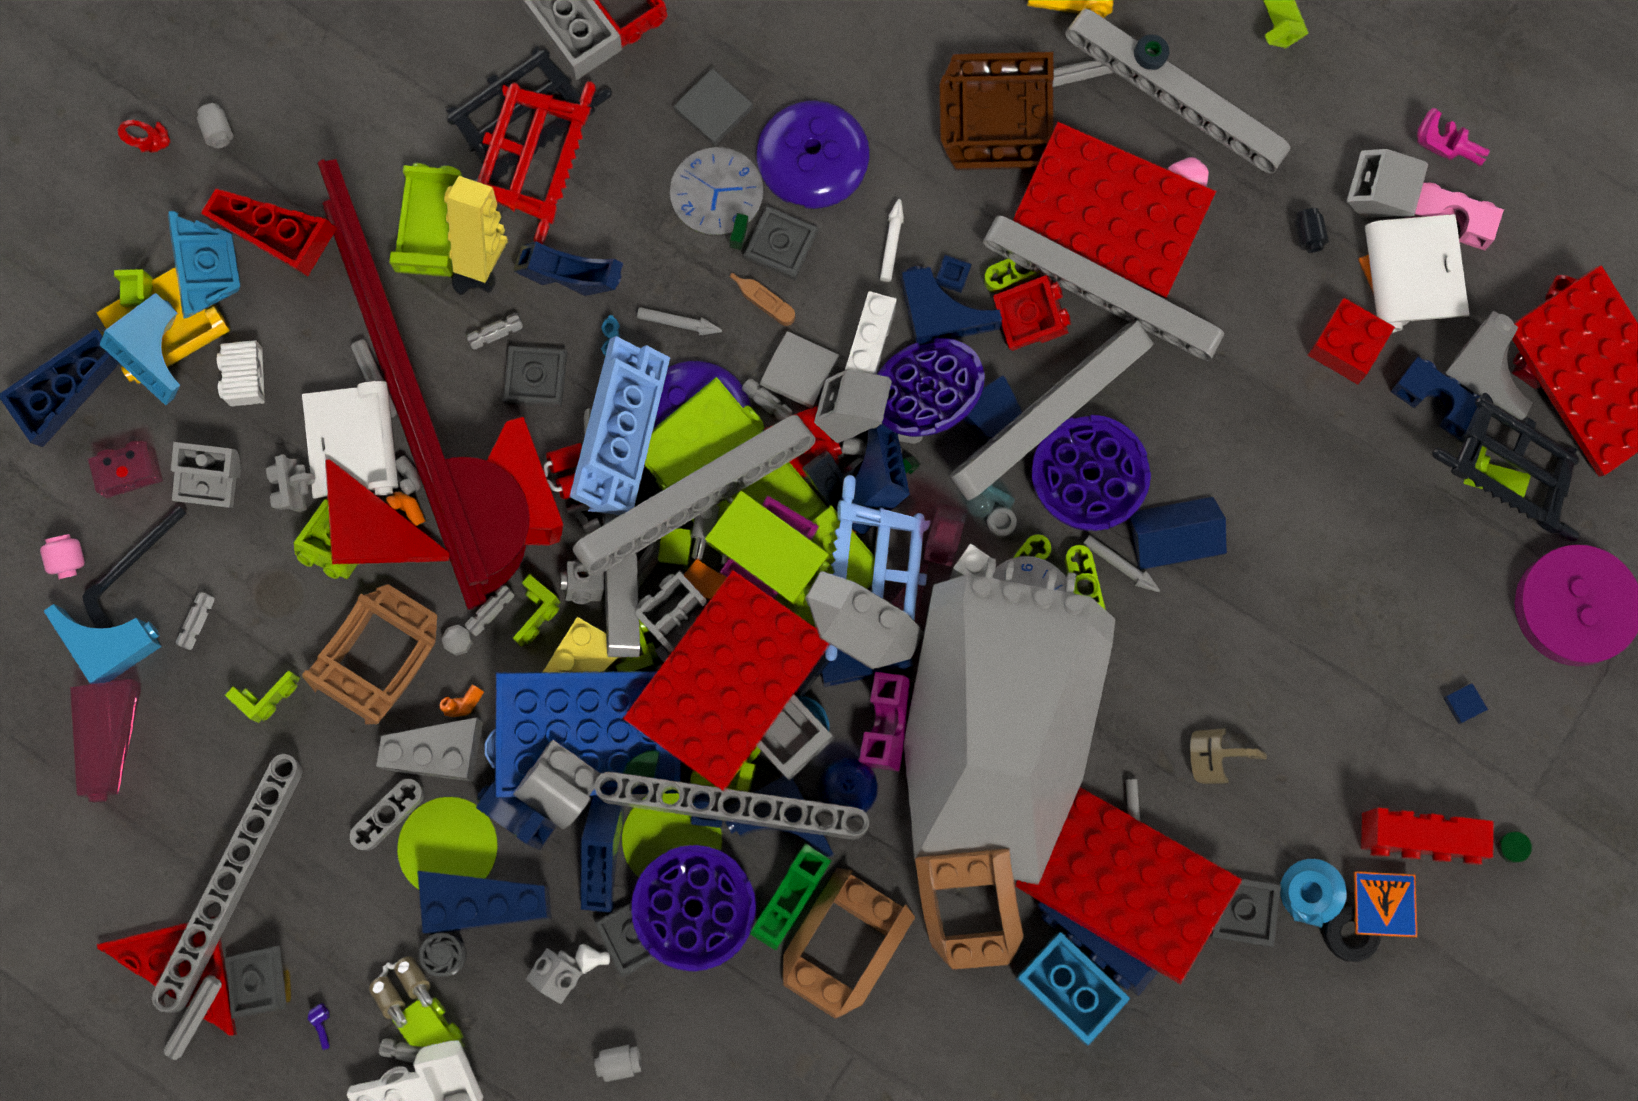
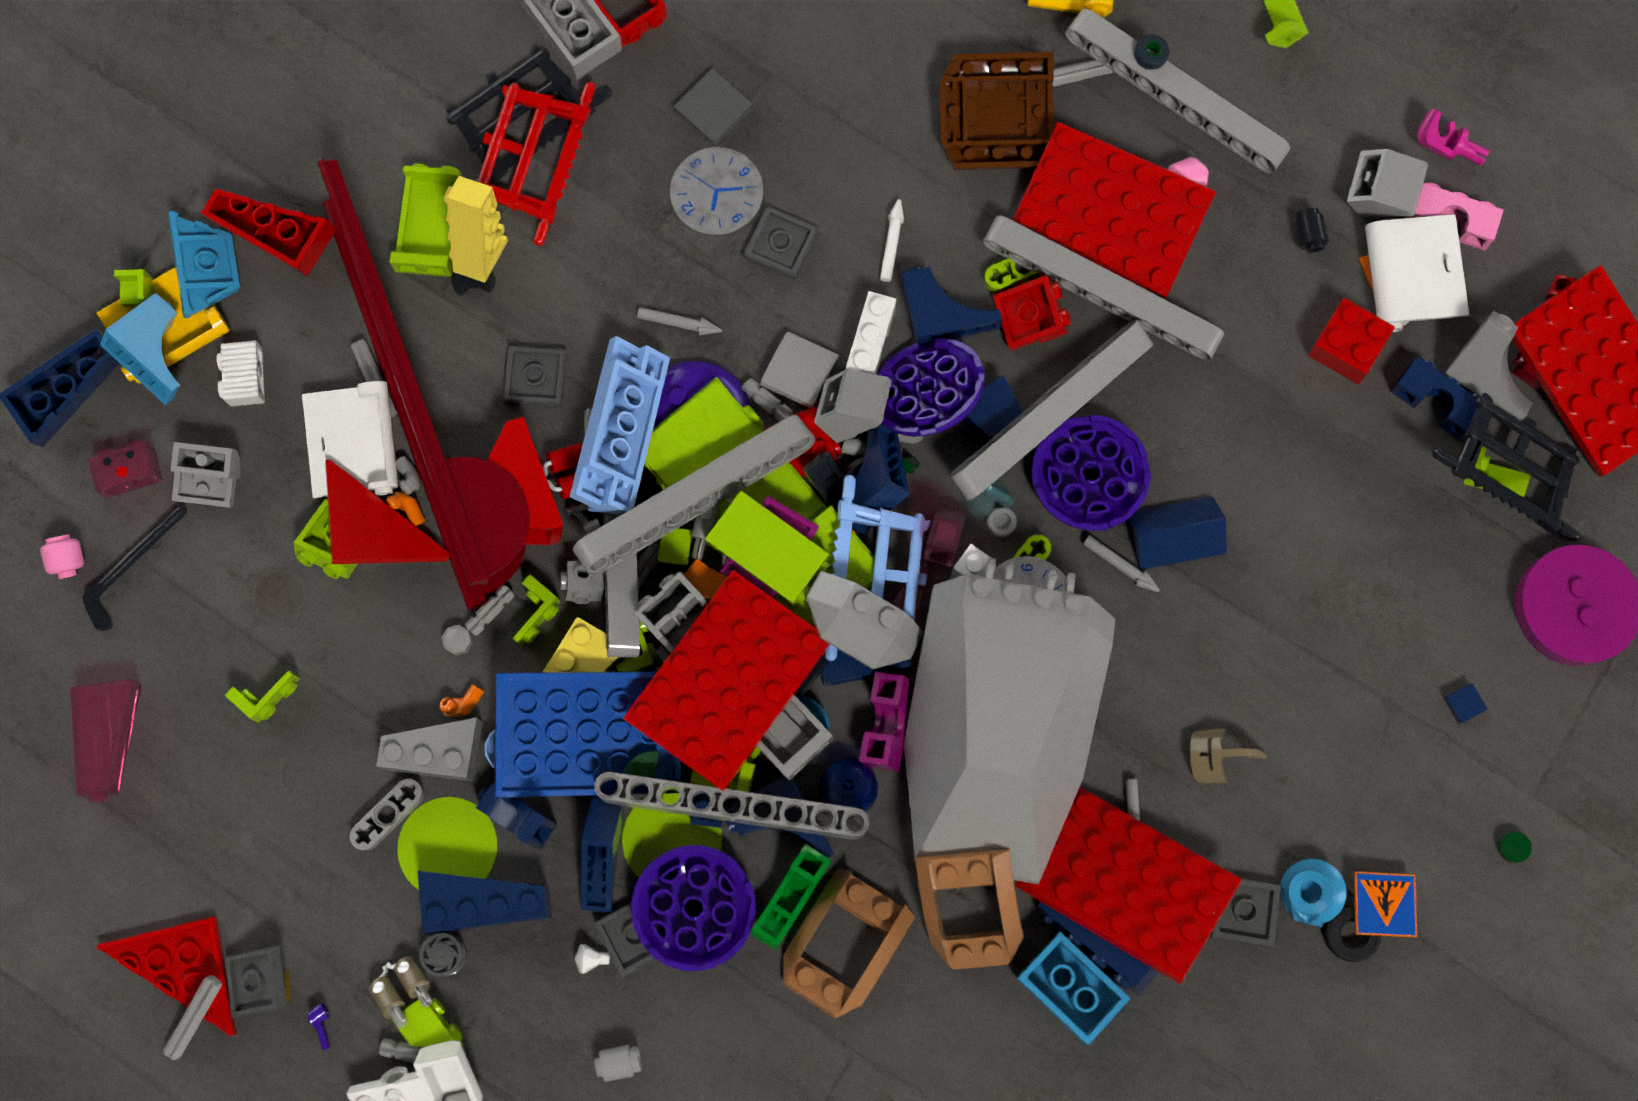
(104, 651): dark azure arch -> none
(155, 141): red piece -> none
(195, 620): light grey axle -> none
(214, 125): light grey brick -> none
(229, 898): light grey beam -> none
(292, 483): light grey hips -> none
(351, 689): medium nougat wedge -> none
(494, 331): light grey axle -> none
(554, 975): light grey brick -> none
(558, 785): light grey brick -> none
(574, 272): dark blue arch -> none
(610, 329): dark azure piece -> none
(739, 231): dark green tile -> none
(765, 300): medium nougat piece -> none
(813, 178): dark purple brick -> none
(953, 273): dark blue tile -> none
(1087, 564): lime beam -> none
(1426, 835): red wedge -> none

